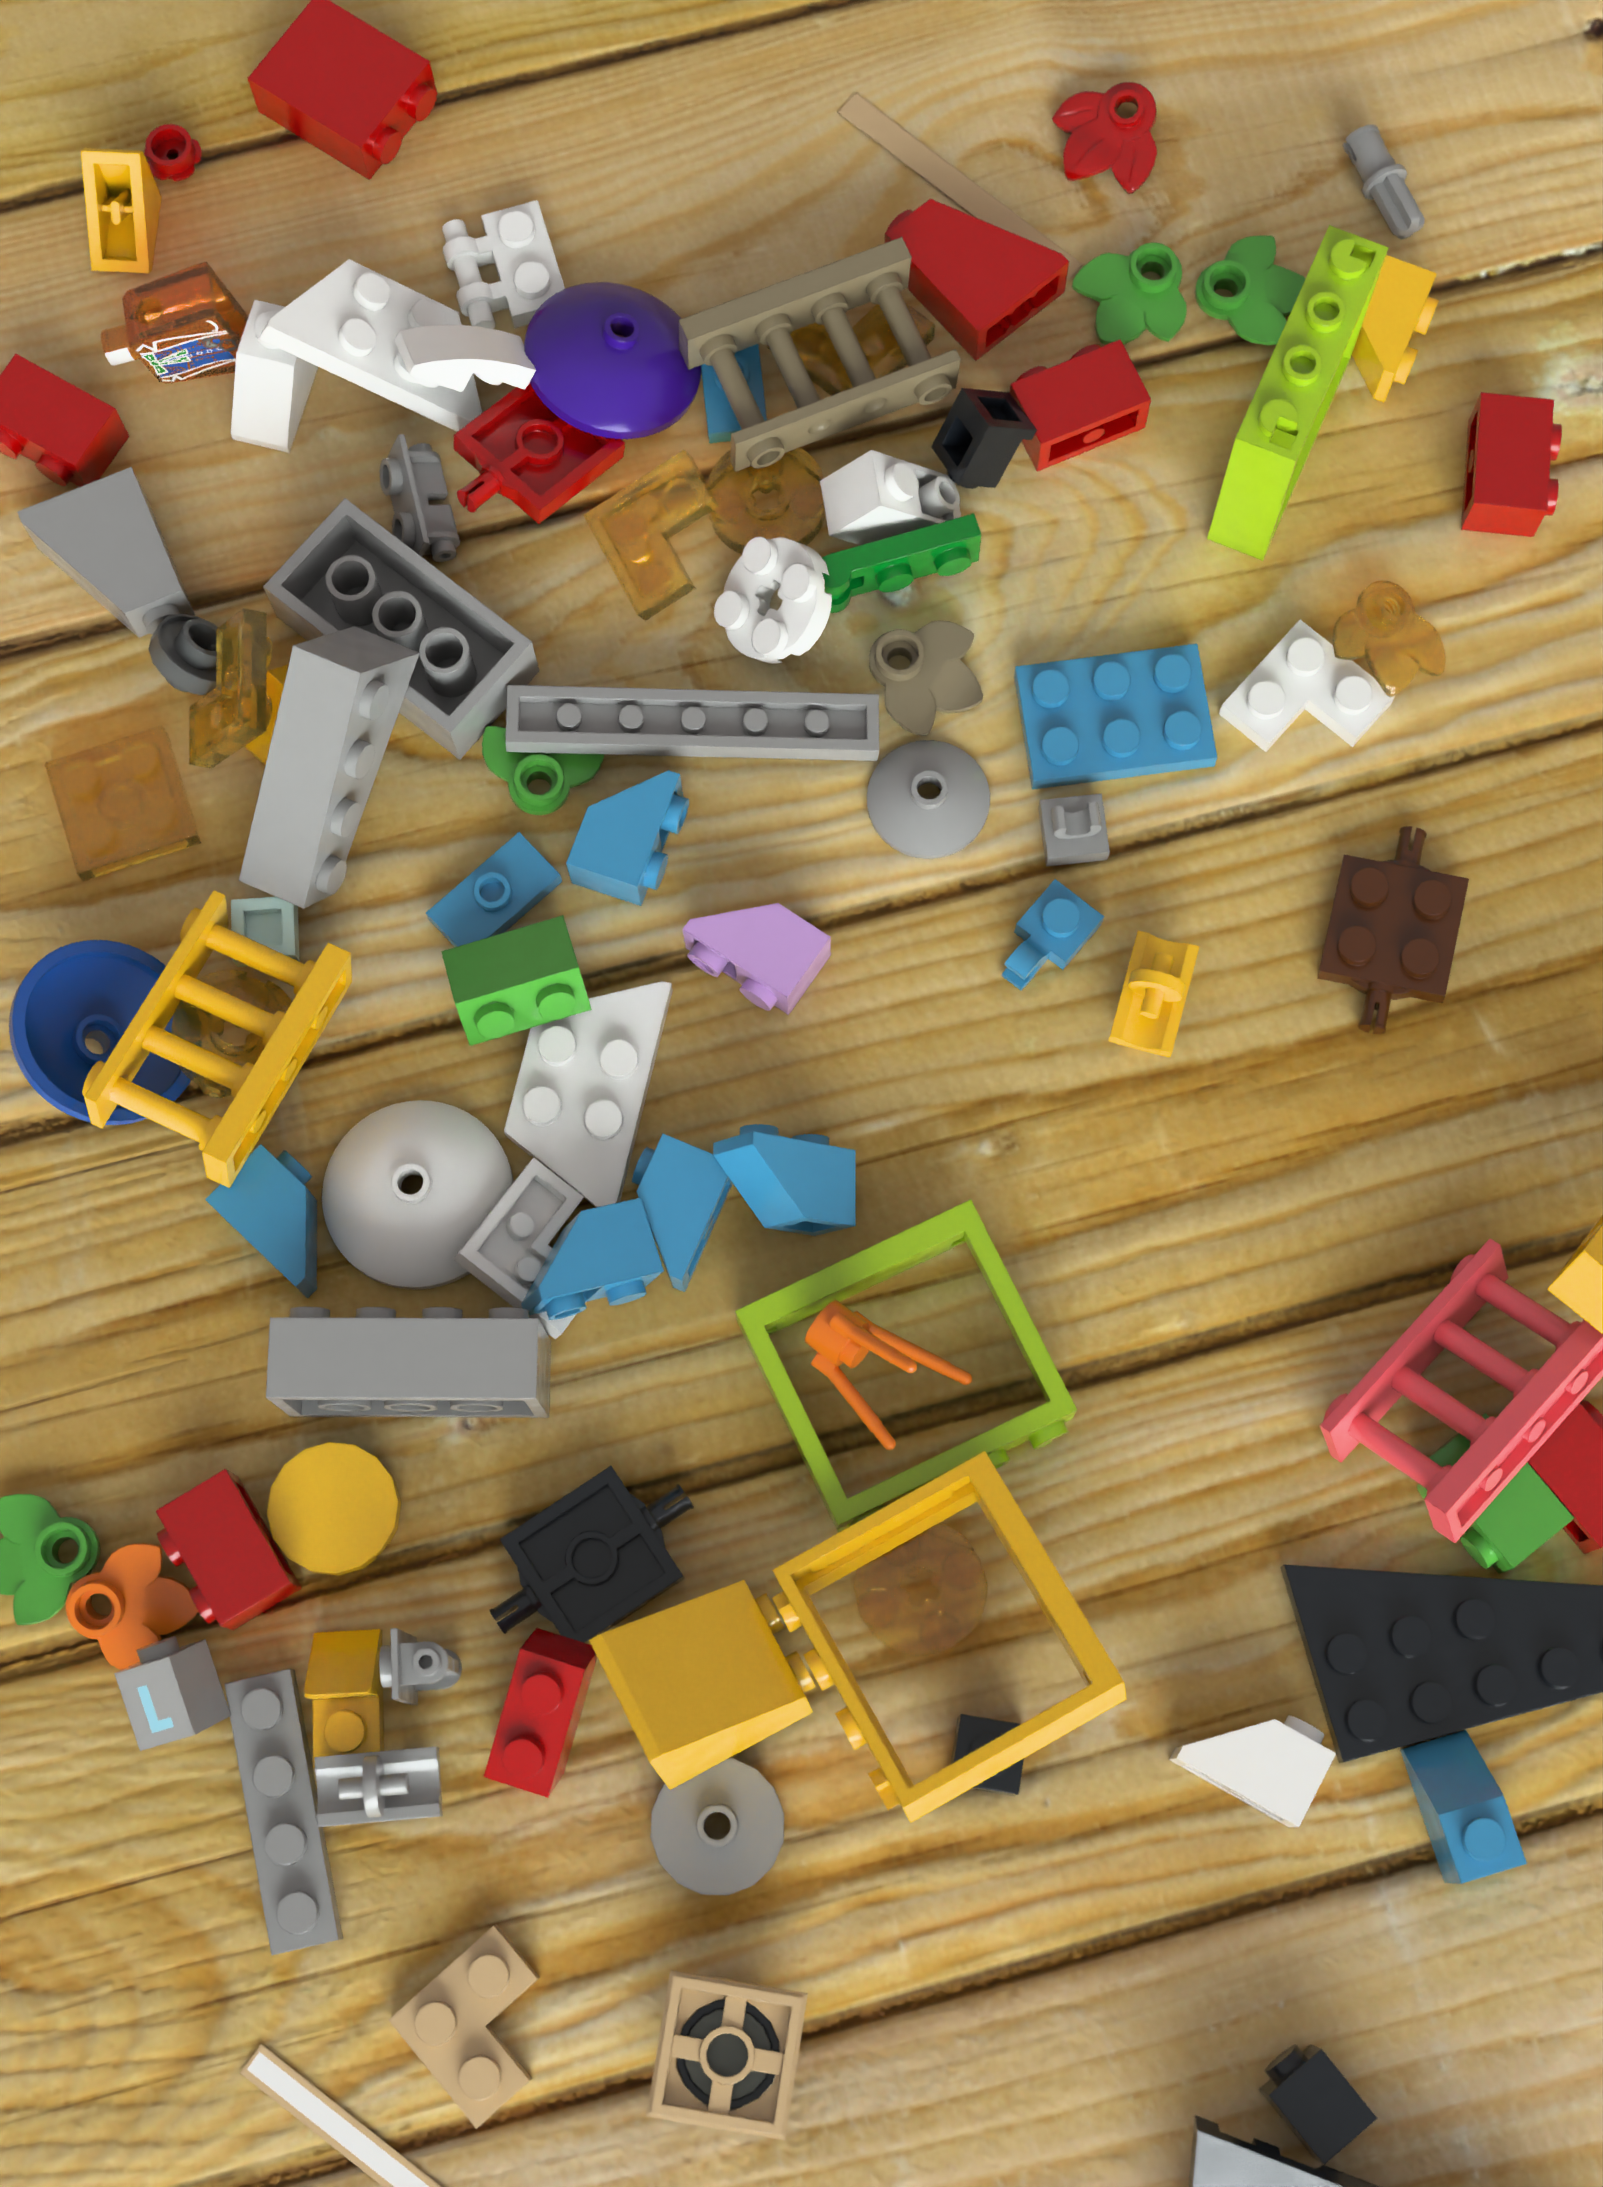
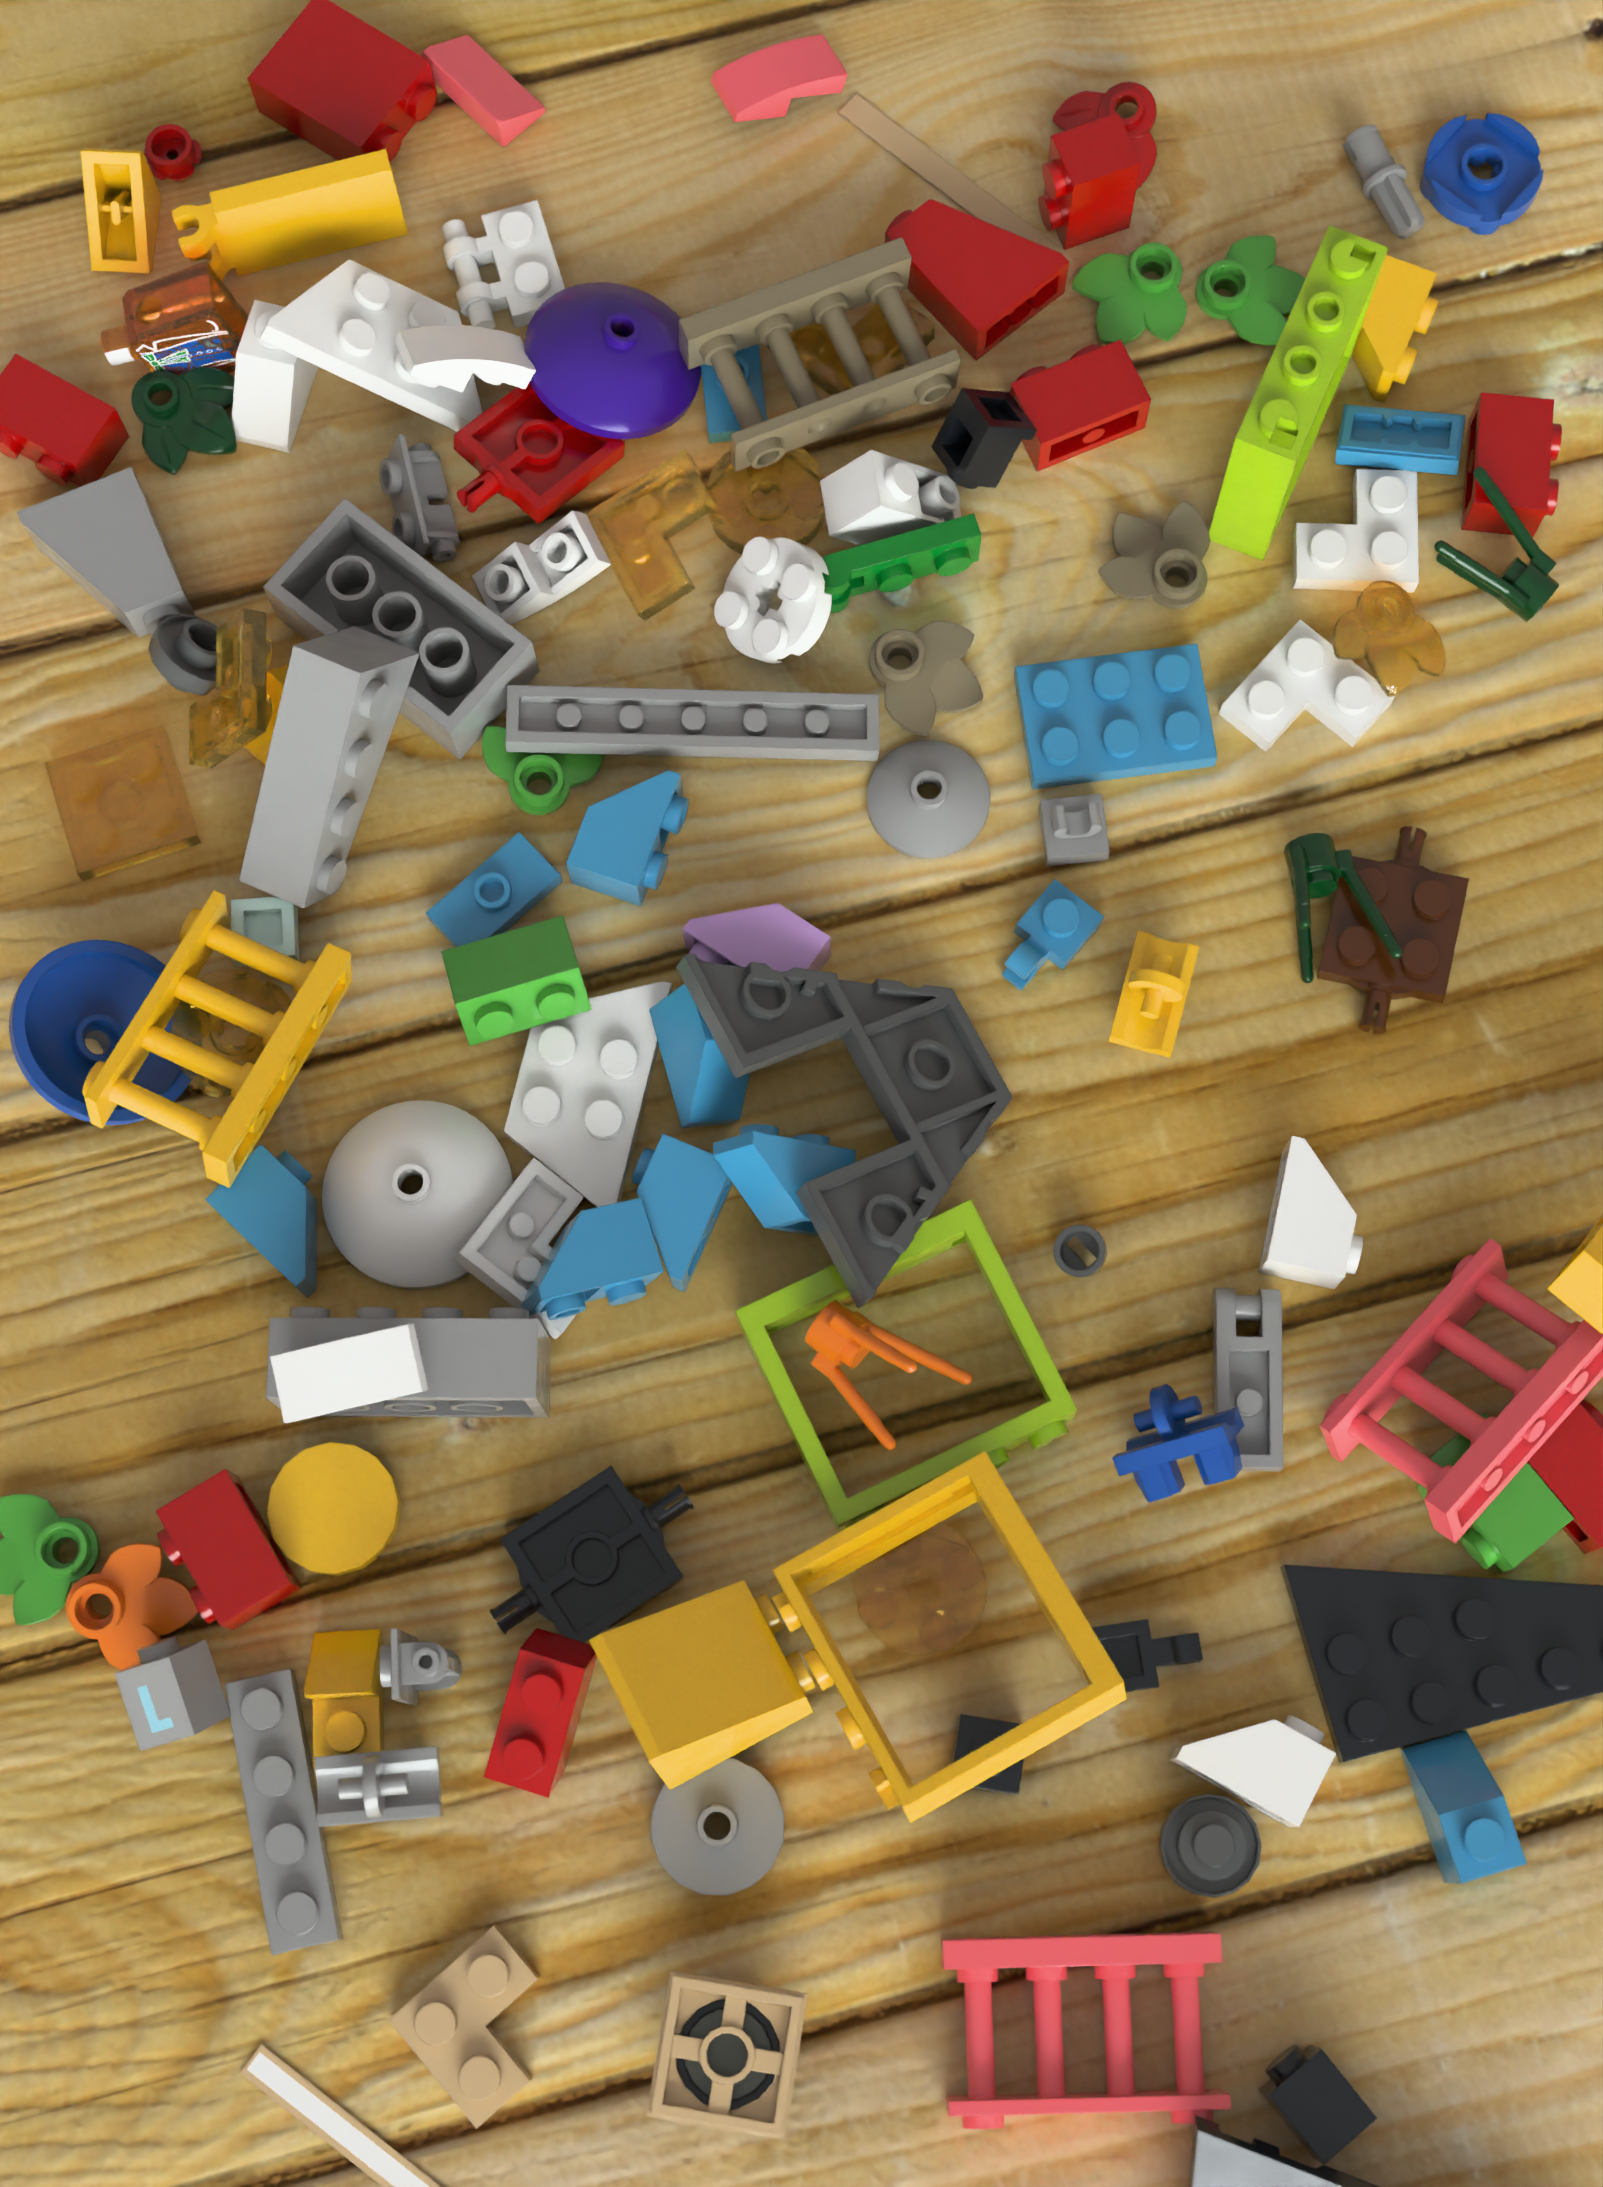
(190, 420): none -> dark green plate
(294, 216): none -> yellow tile
(349, 1373): none -> white slope
(483, 88): none -> coral slope
(539, 574): none -> white slope
(694, 1065): none -> dark azure slope
(768, 78): none -> coral slope
(916, 1061): none -> dark grey wing
(1070, 1261): none -> dark grey hinge
(1089, 181): none -> red brick
(1113, 1962): none -> coral fence
(1138, 1655): none -> black plate
(1154, 552): none -> dark tan plate
(1155, 1454): none -> blue hips
(1209, 1845): none -> dark grey plate
(1250, 1373): none -> light grey plate
(1309, 1223): none -> white slope
(1314, 874): none -> dark green plant
(1373, 548): none -> white plate
(1400, 439): none -> dark azure plate
(1475, 201): none -> blue plate
(1521, 585): none -> dark green plant

